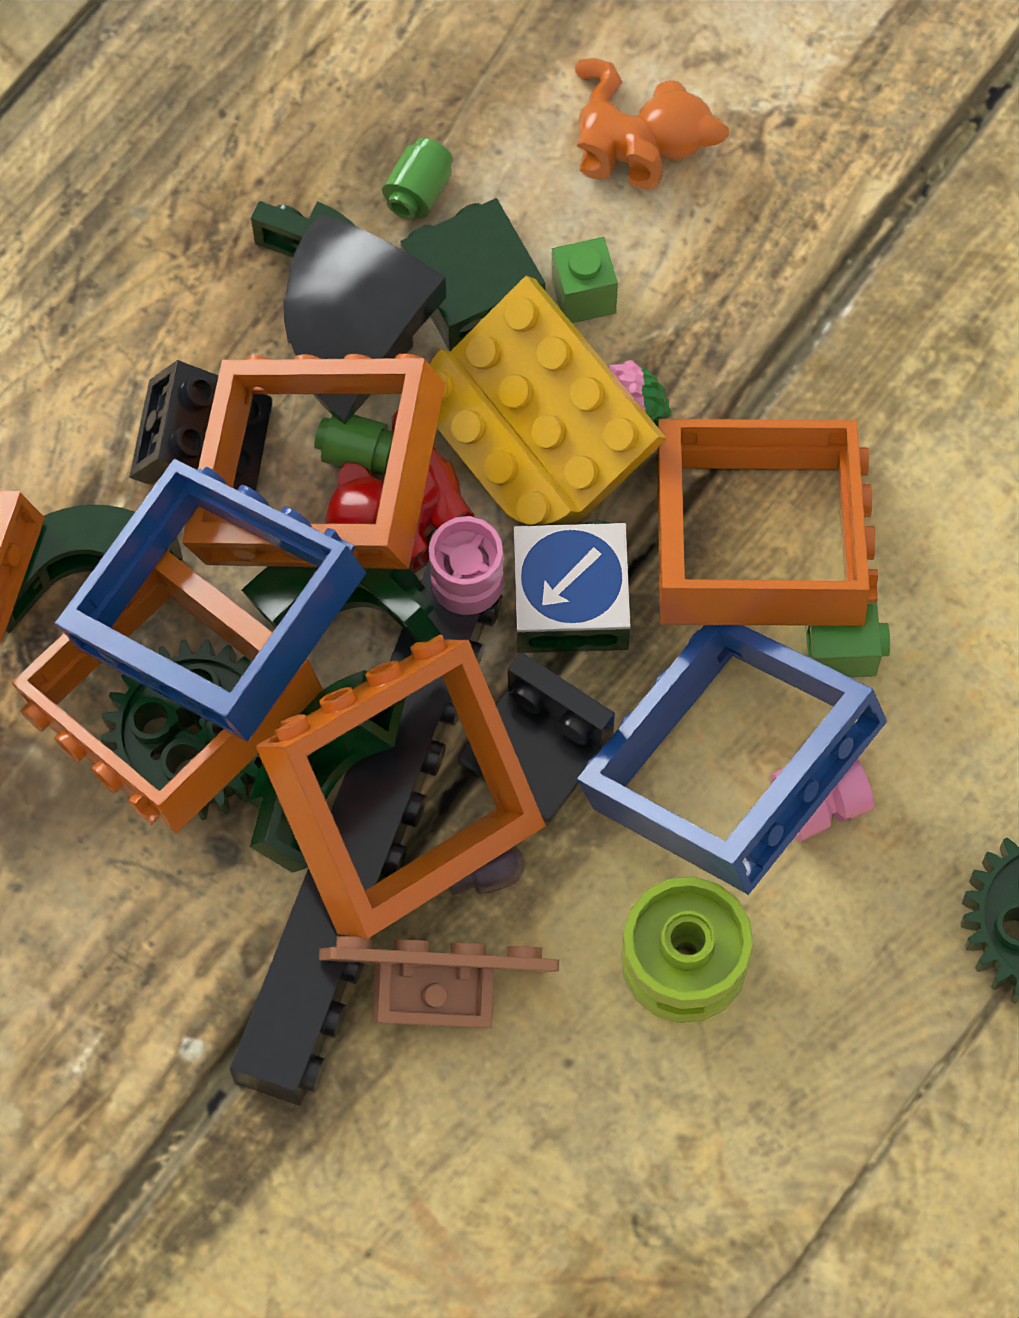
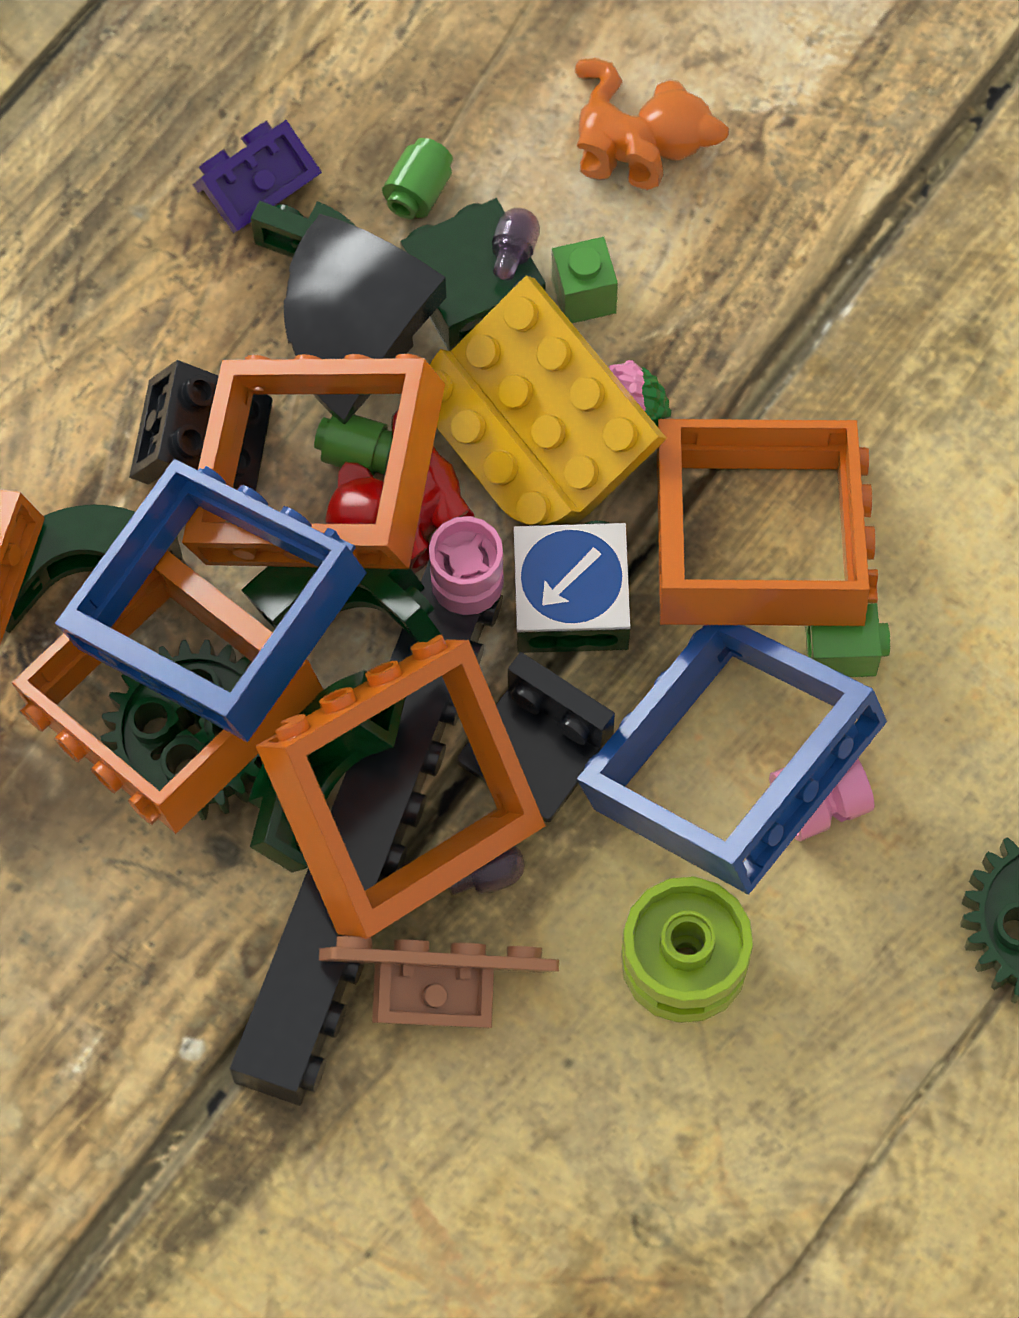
(264, 171): none -> dark purple bracket
(514, 241): none -> clear purple cylinder

